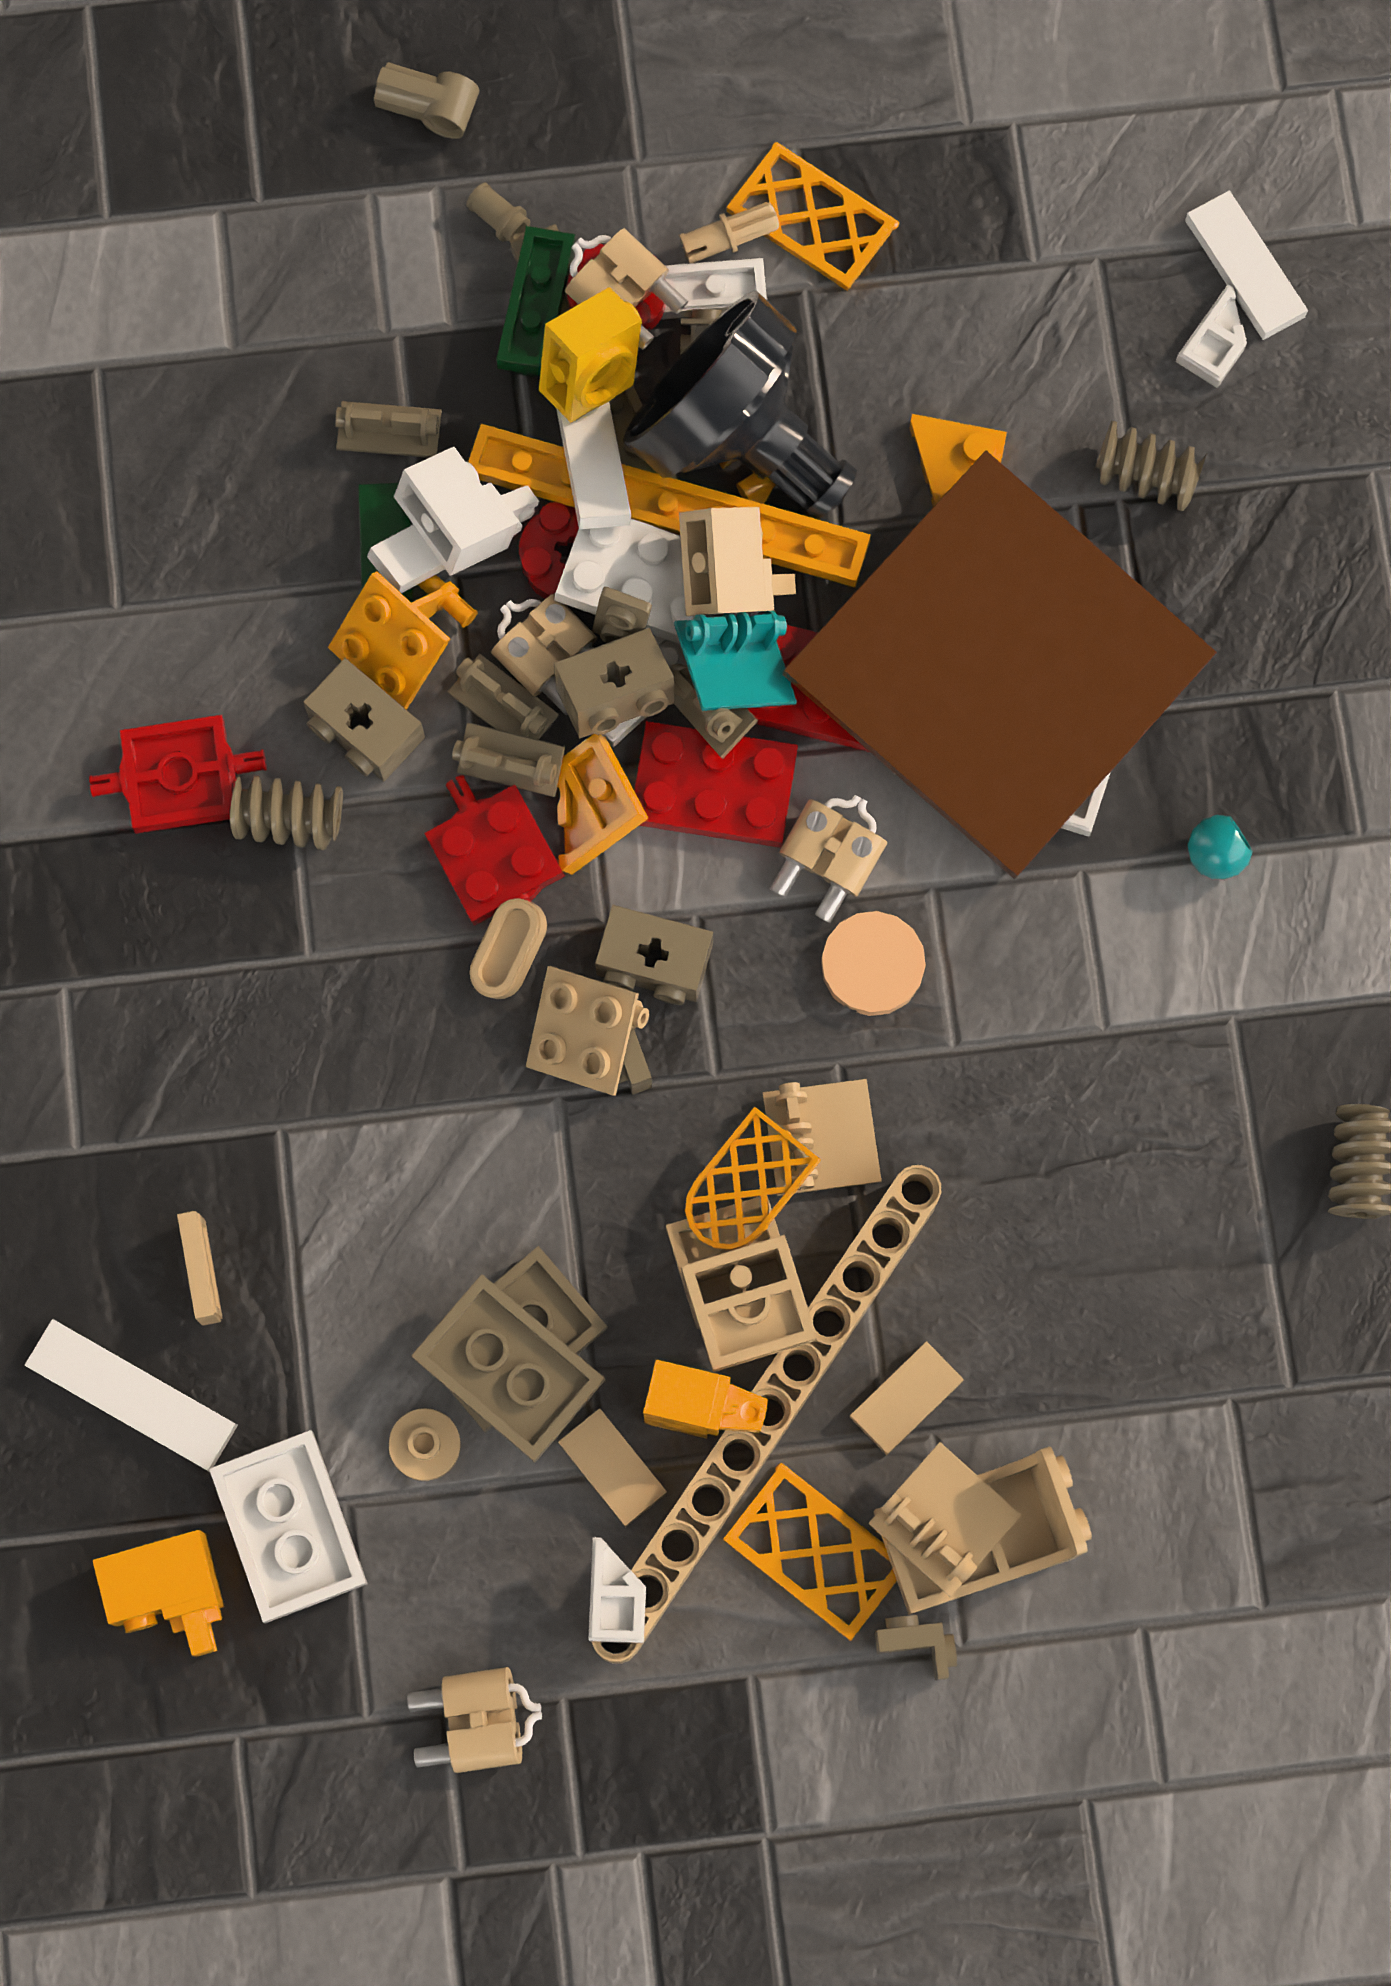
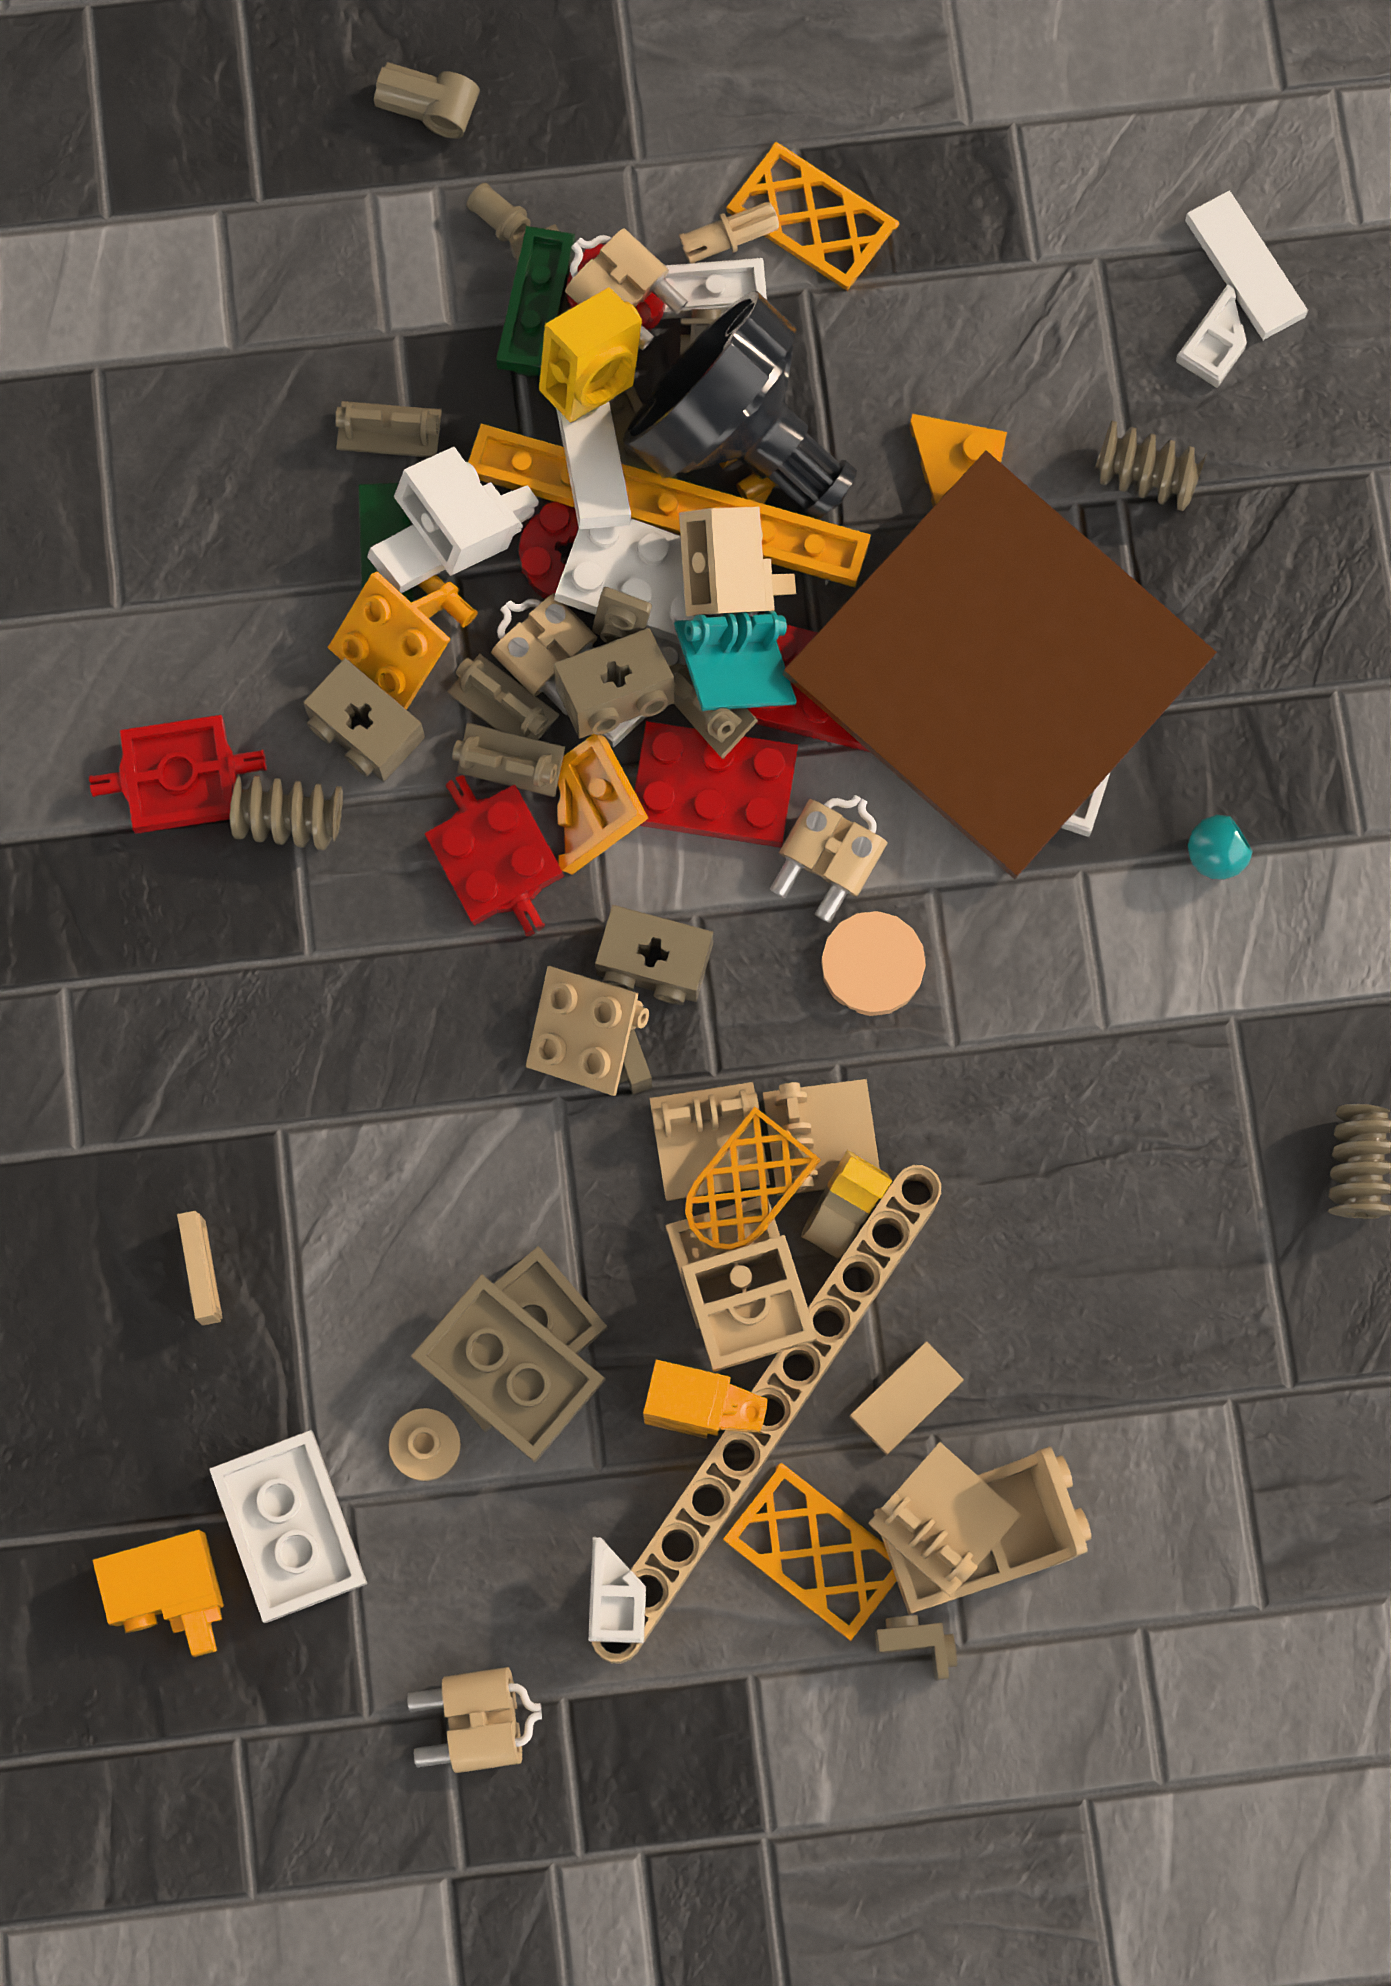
(131, 1395): white tile -> none
(508, 948): tan tile -> none
(612, 1467): tan tile -> none
(693, 1130): none -> tan hinge
(845, 1204): none -> leg

